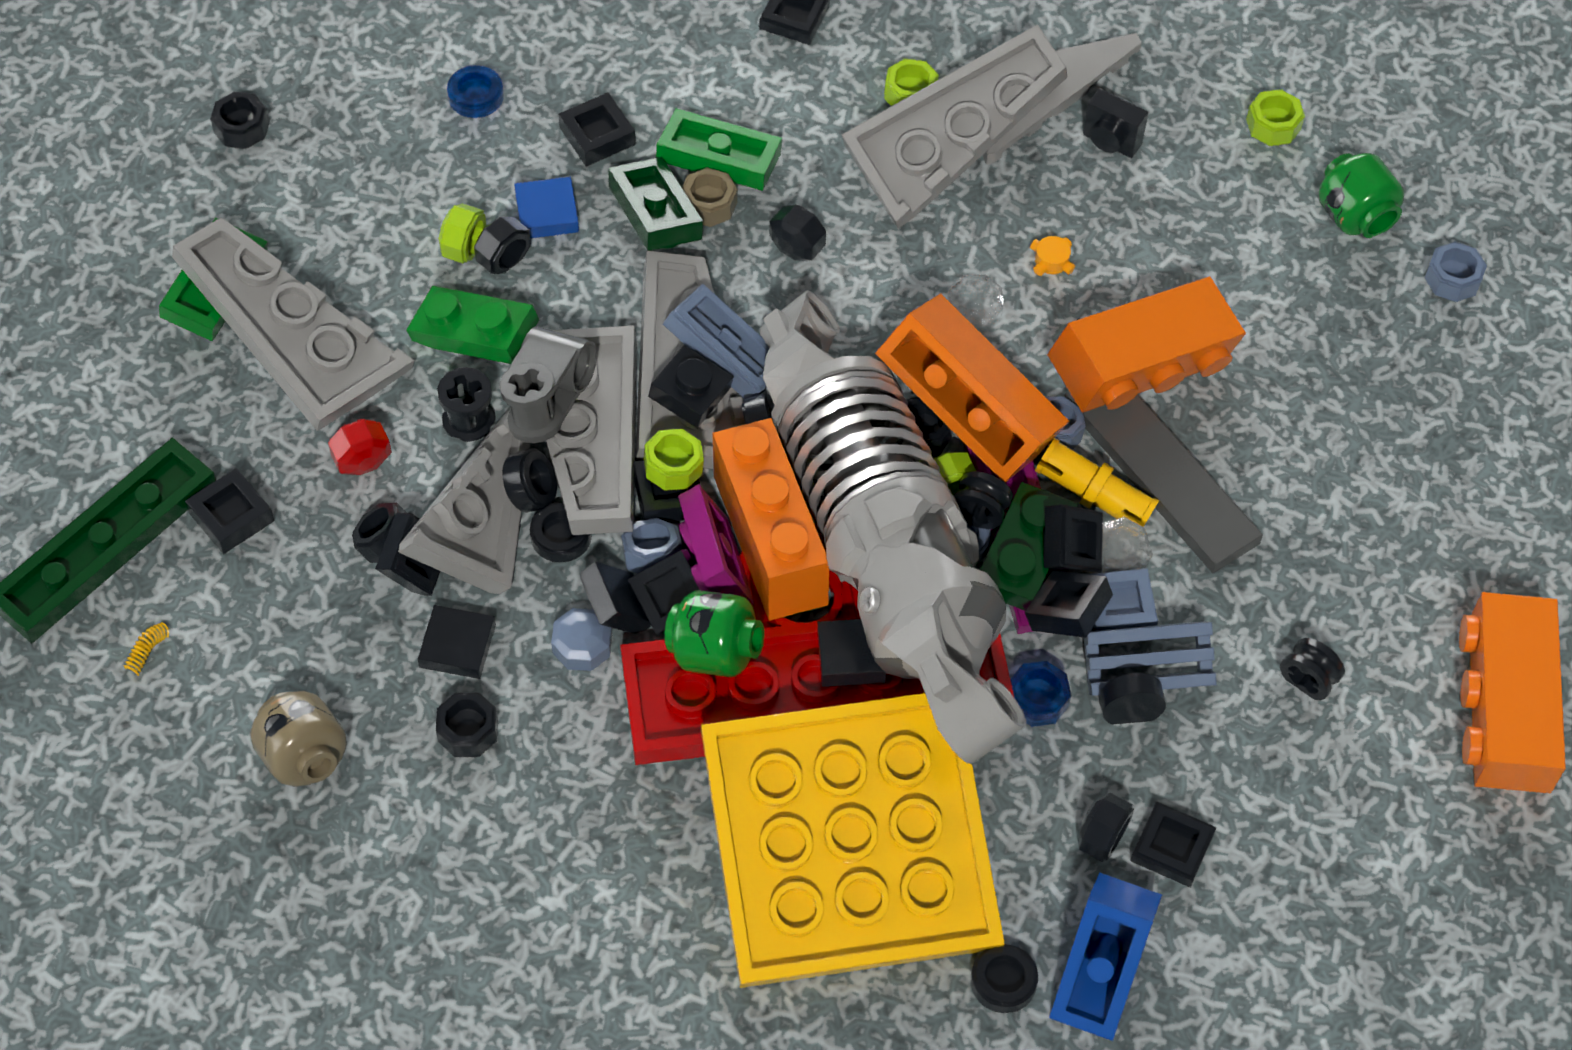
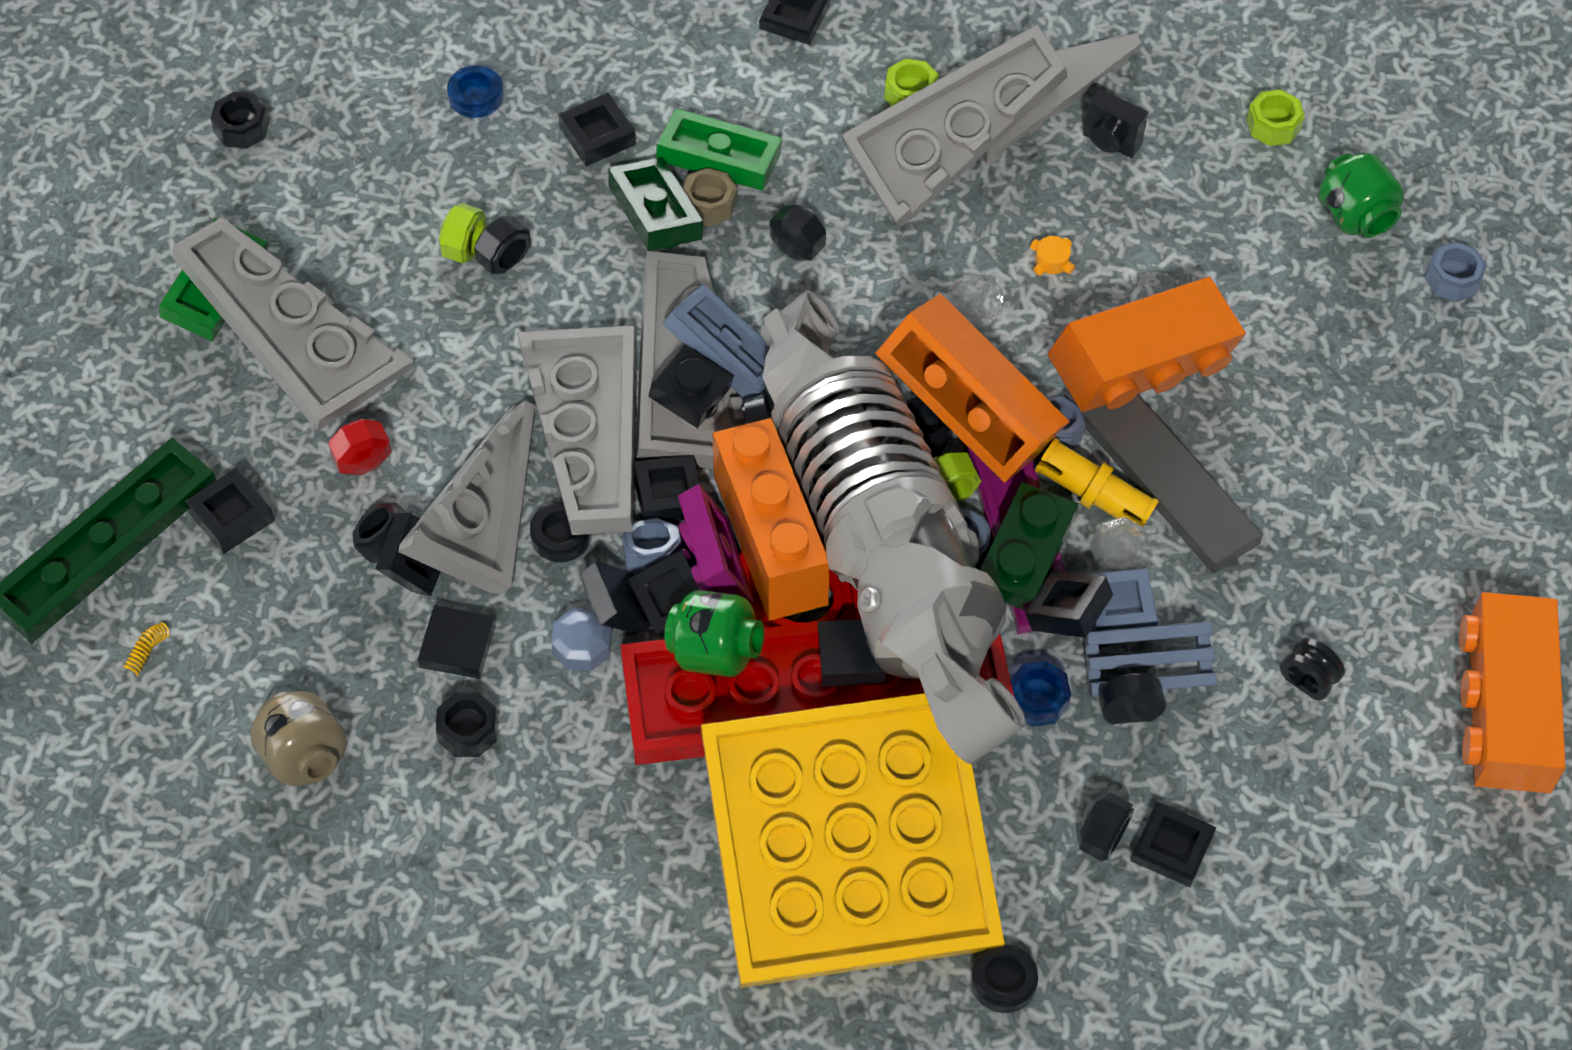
(472, 324): green plate -> none
(474, 403): black bush -> none
(529, 480): black tile -> none
(546, 382): dark grey piece -> none
(547, 207): blue tile -> none
(673, 459): lime tile -> none
(983, 499): black bush -> none
(1073, 539): black tile -> none
(1105, 956): blue slope -> none

